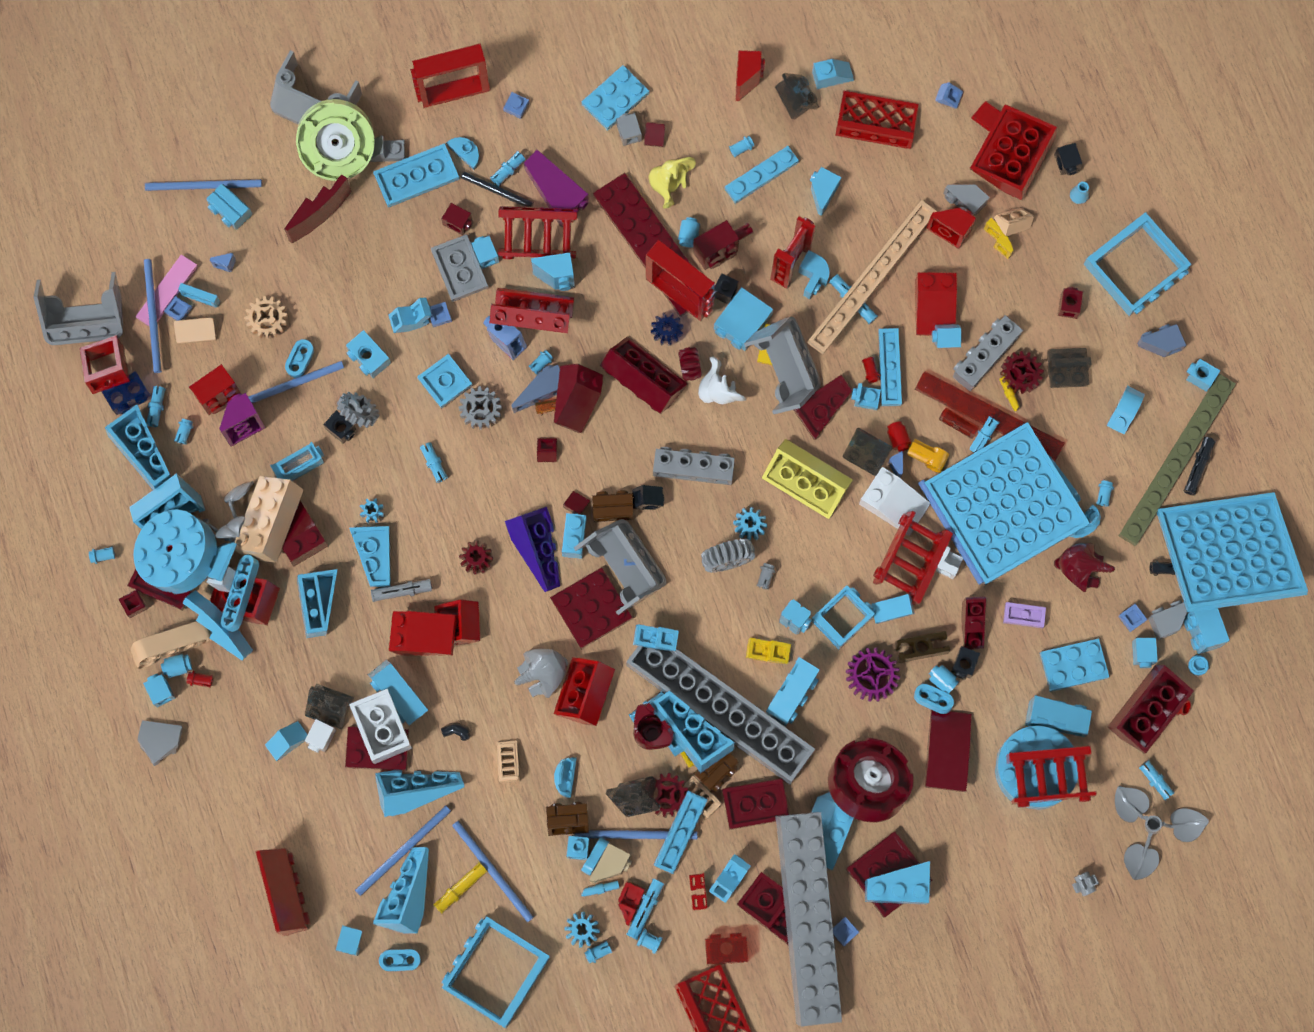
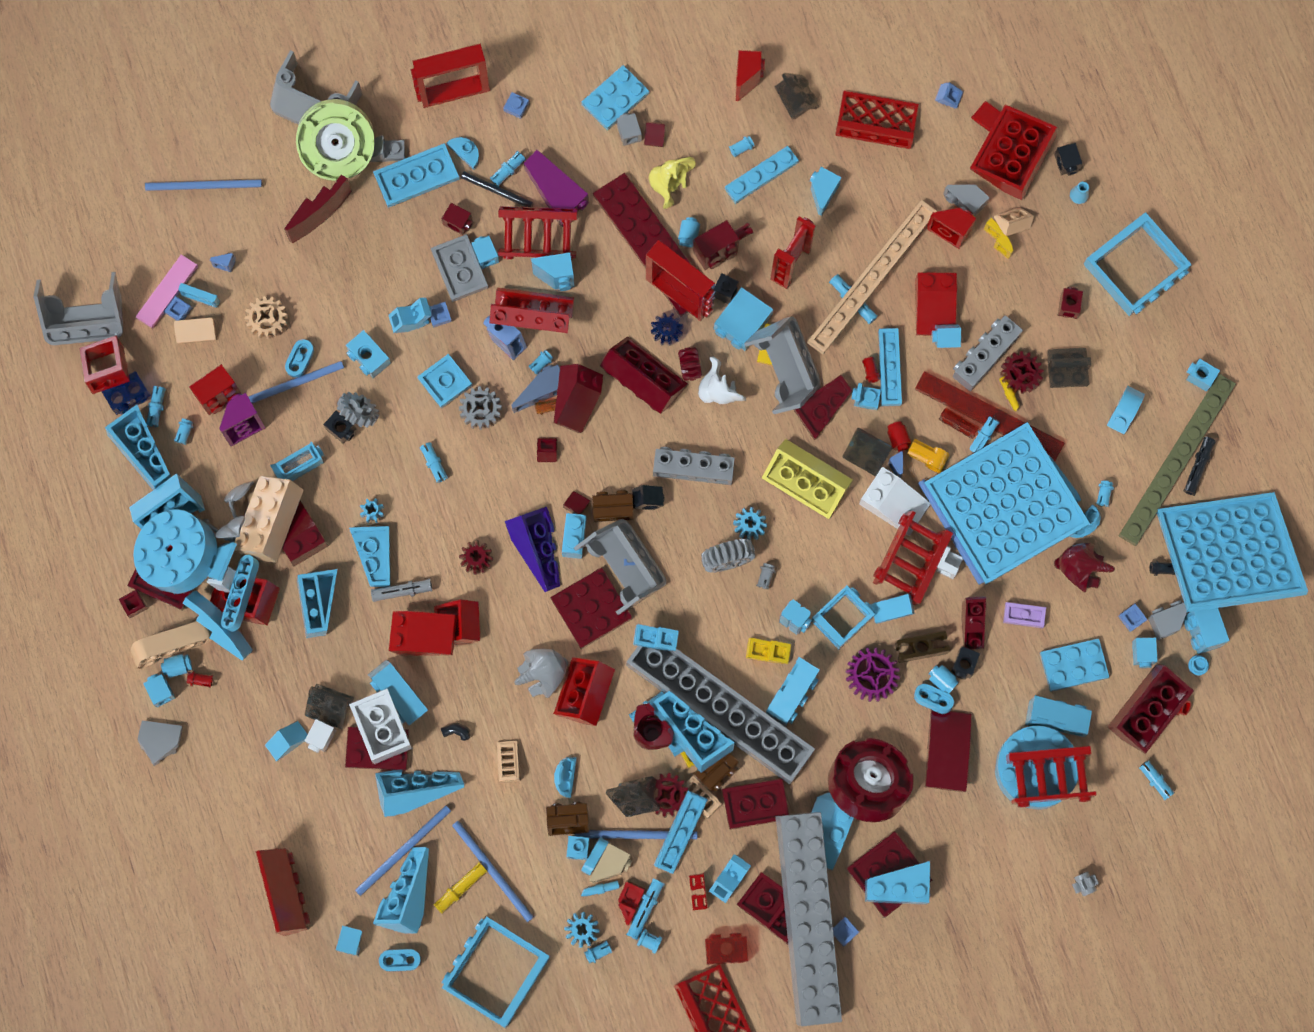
(101, 555): medium azure pin -> none
(152, 316): medium blue piece -> none
(229, 207): medium azure brick -> none
(817, 270): medium azure brick -> none
(831, 73): medium azure slope -> none
(1130, 805): light grey plant -> none
(1163, 342): sand blue slope -> none

